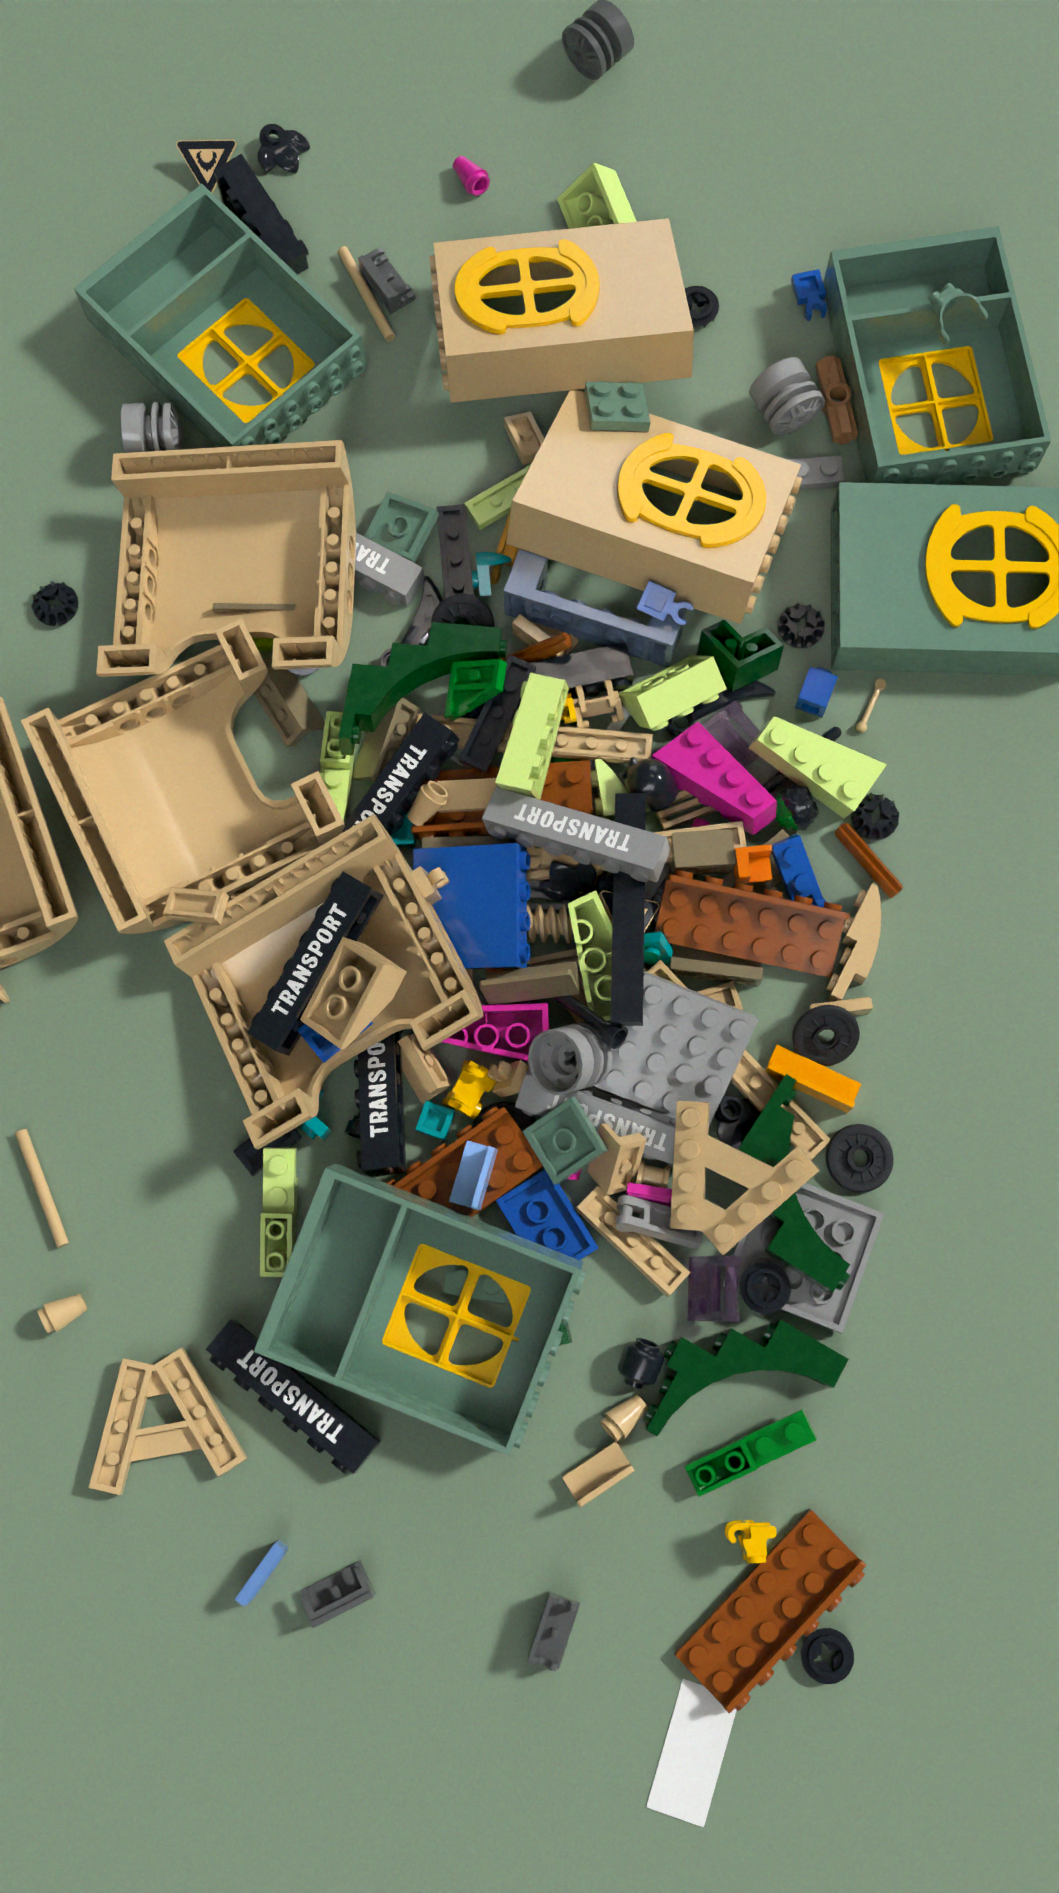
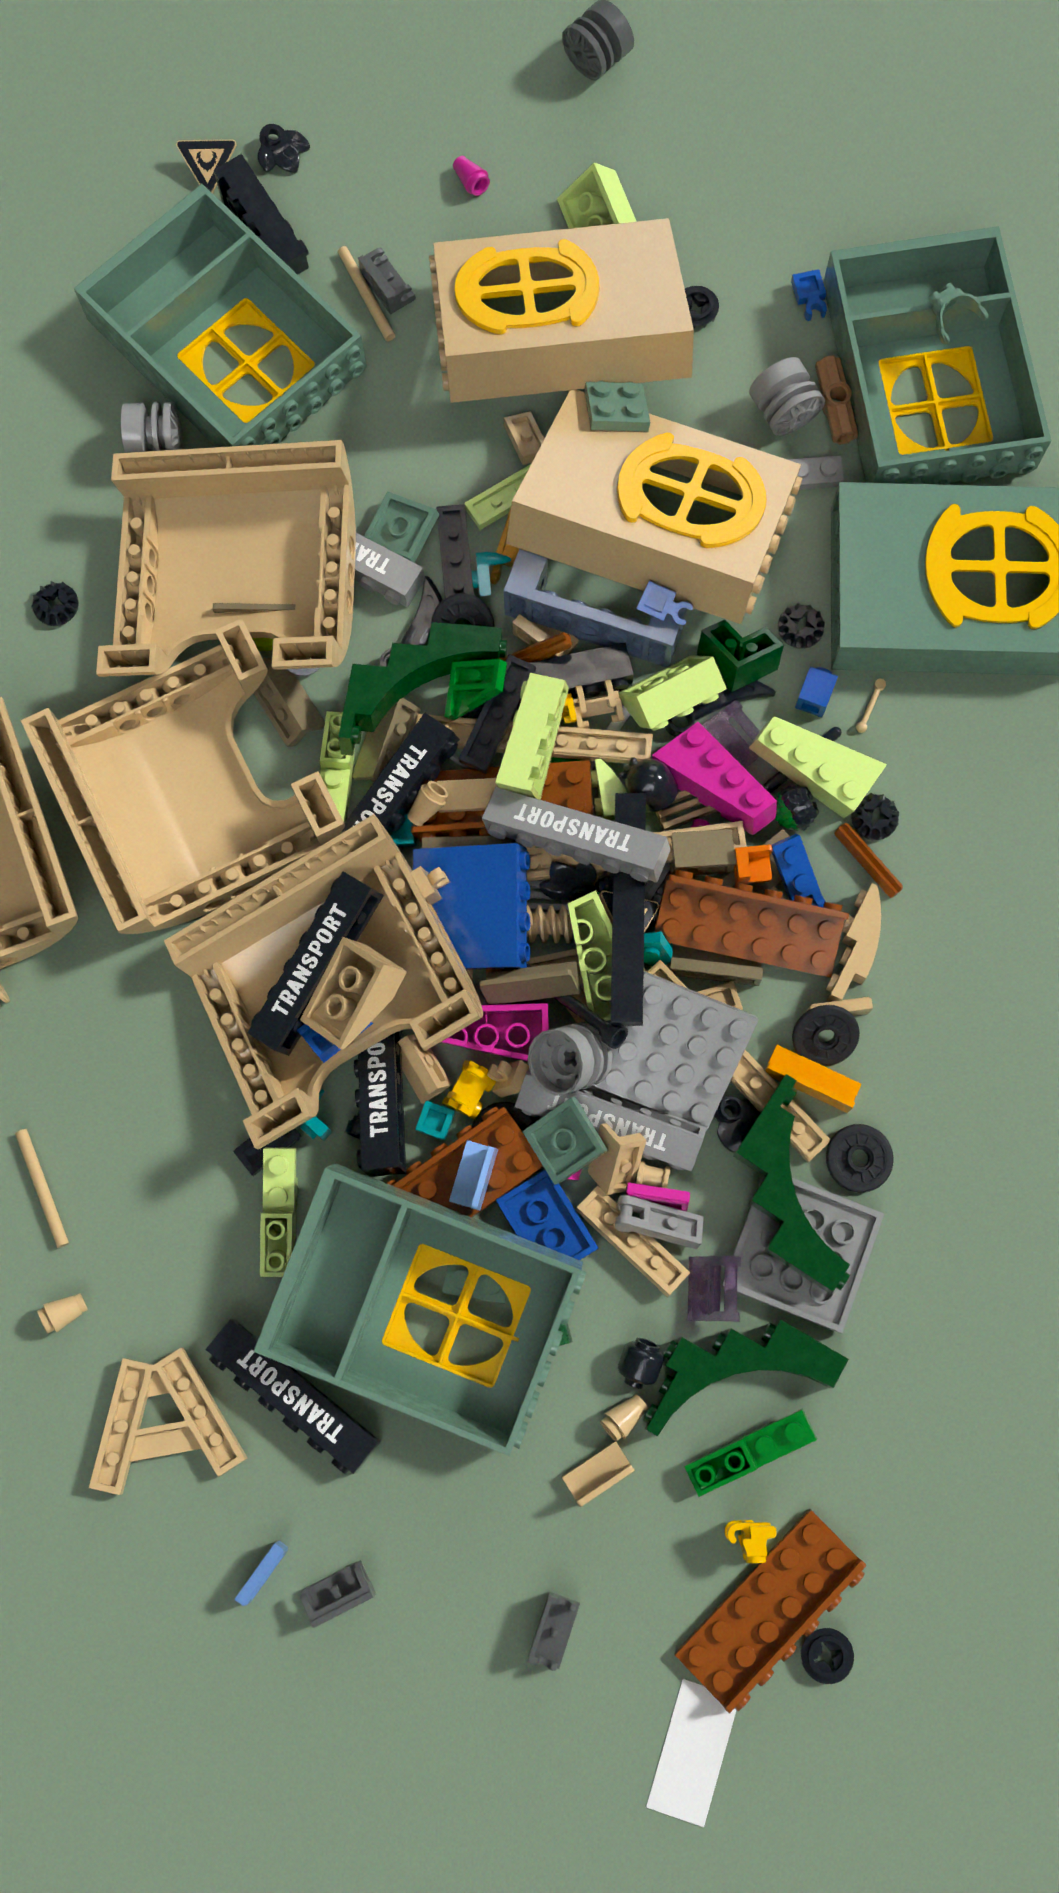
(196, 905): tan tile -> none
(698, 1151): tan plate -> none
(776, 1277): black gear -> none

